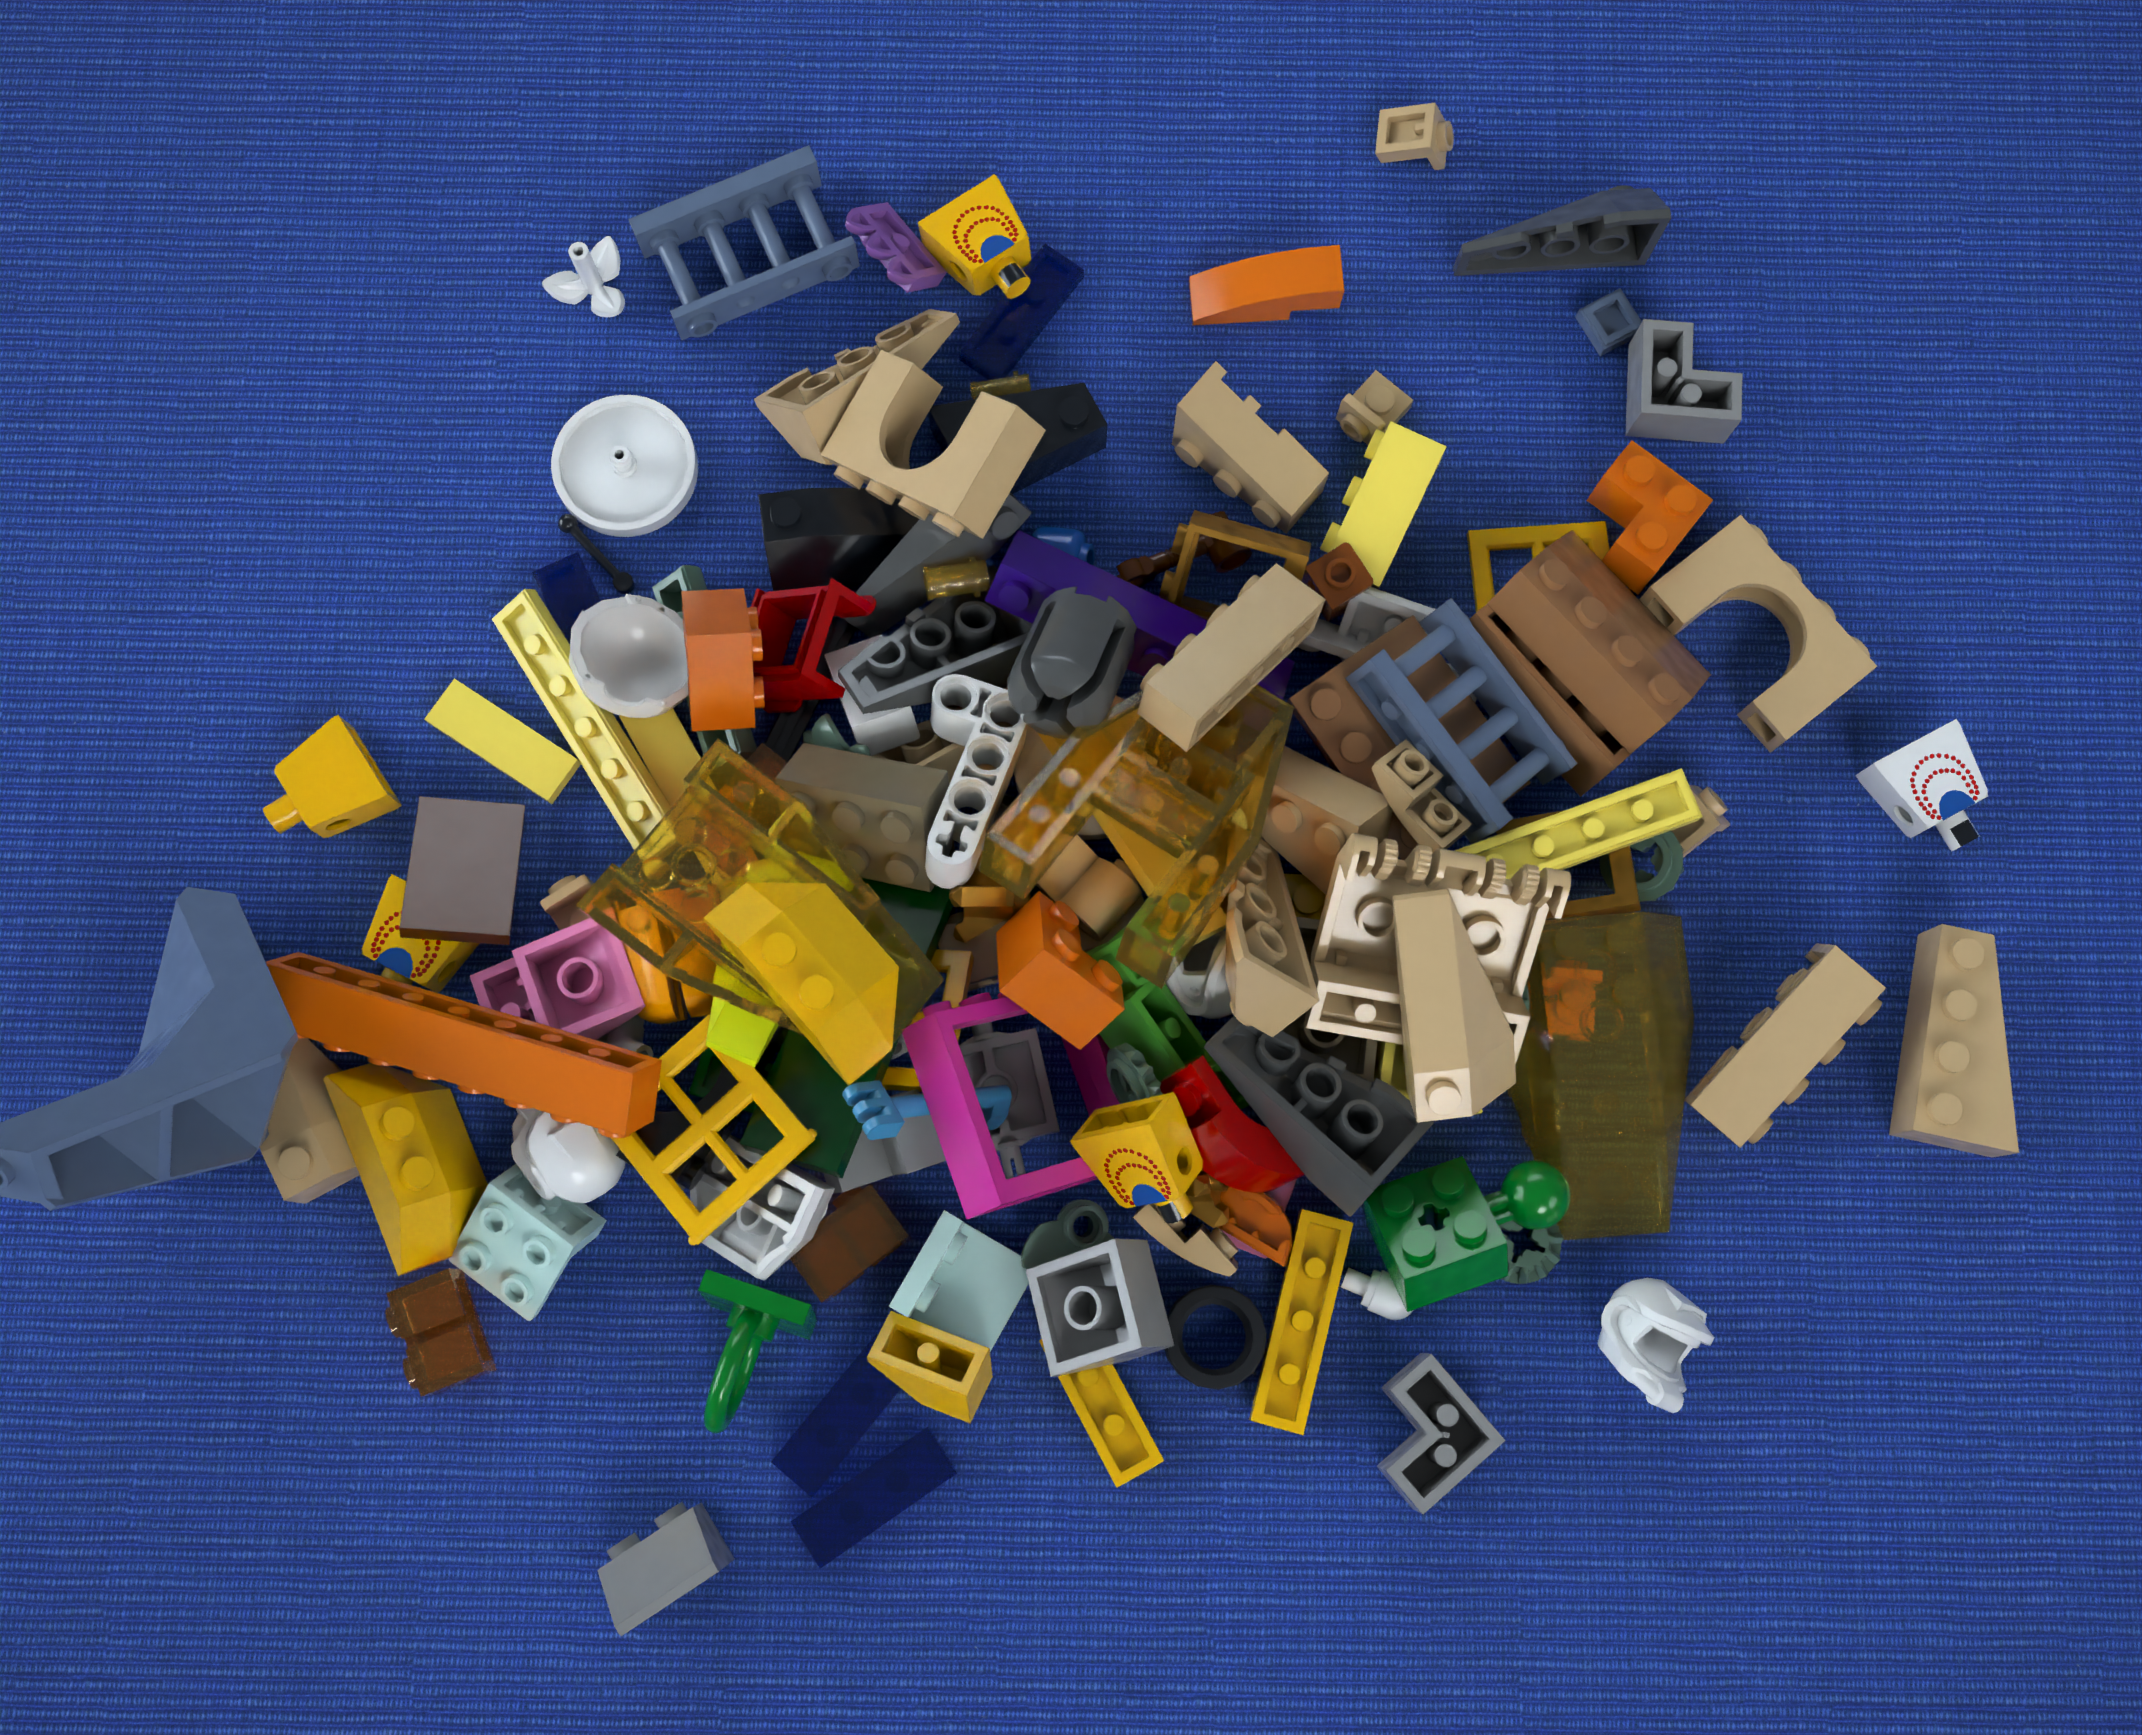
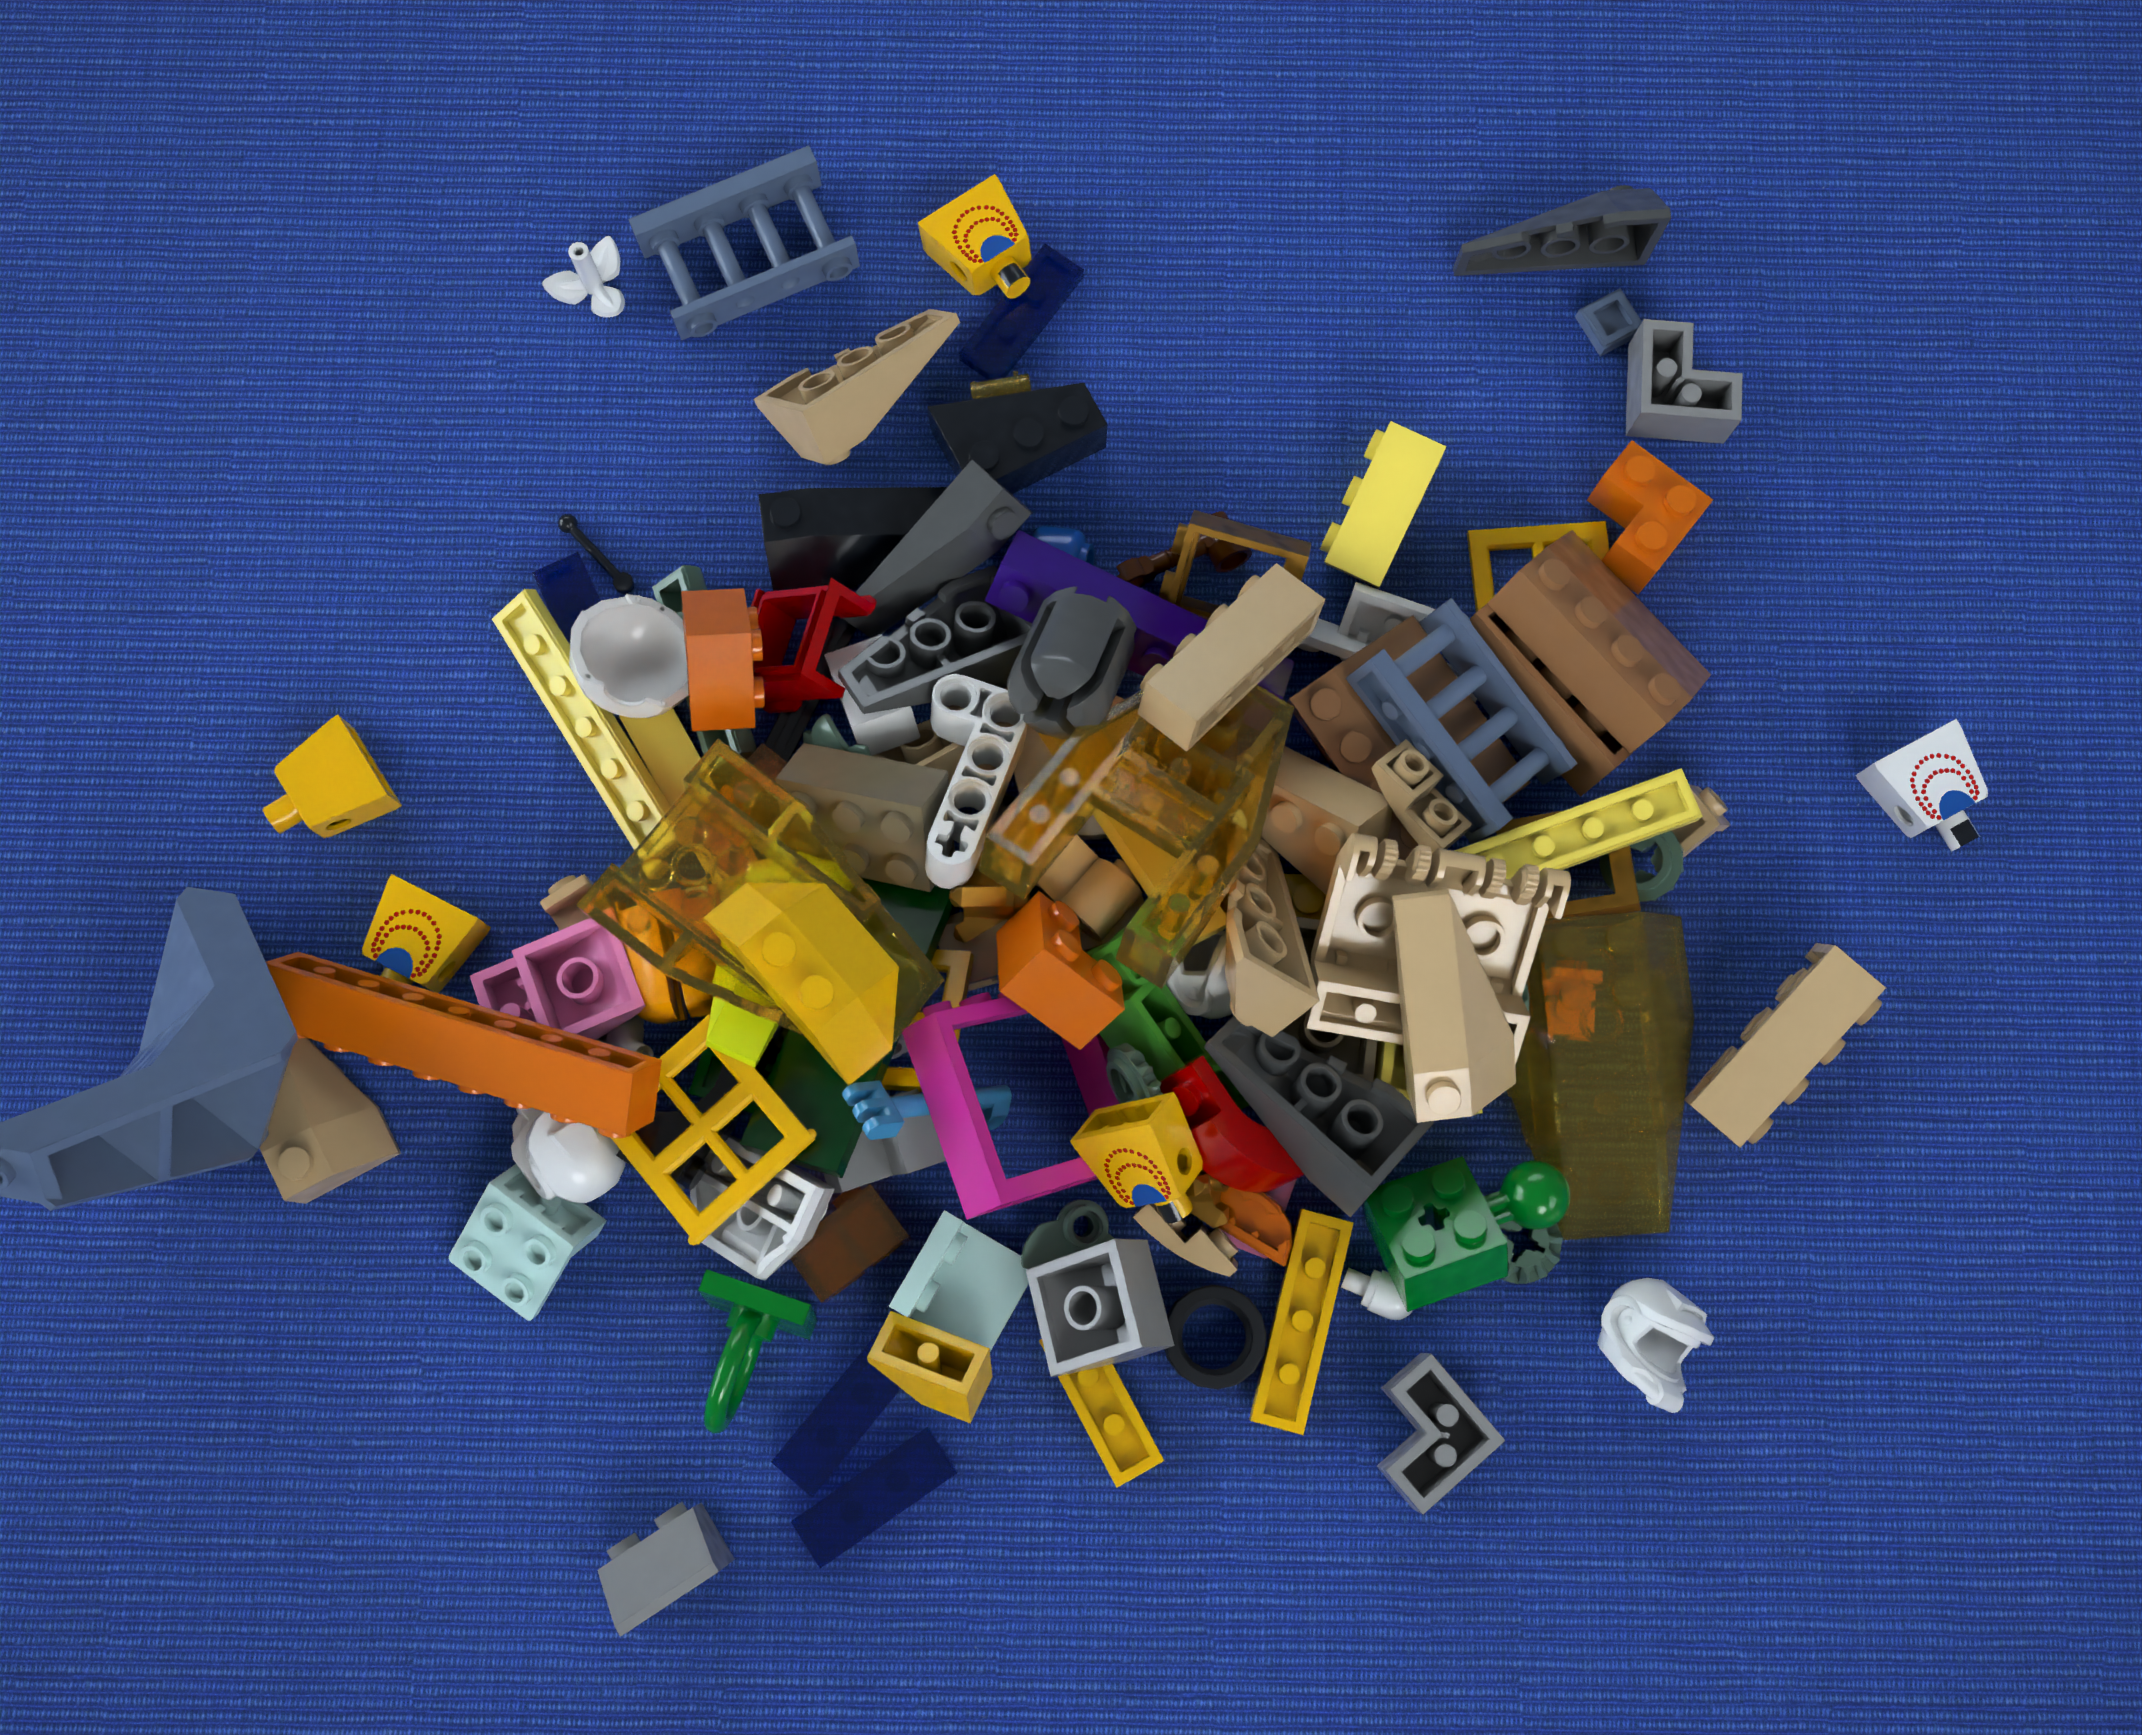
(410, 1159): yellow wedge -> none
(440, 1332): clear orange piece -> none
(463, 871): tile -> none
(503, 741): light yellow tile -> none
(624, 465): white piece -> none
(895, 246): medium lavender plate -> none
(956, 579): clear yellow pin -> none
(958, 487): tan arch -> none
(1019, 1064): light grey plate -> none
(1244, 453): tan wedge -> none
(1268, 286): orange slope -> none
(1338, 579): dark orange bracket -> none
(1372, 408): tan bracket -> none
(1414, 134): tan bracket -> none
(1744, 567): tan arch -> none
(1954, 1048): tan wedge -> none

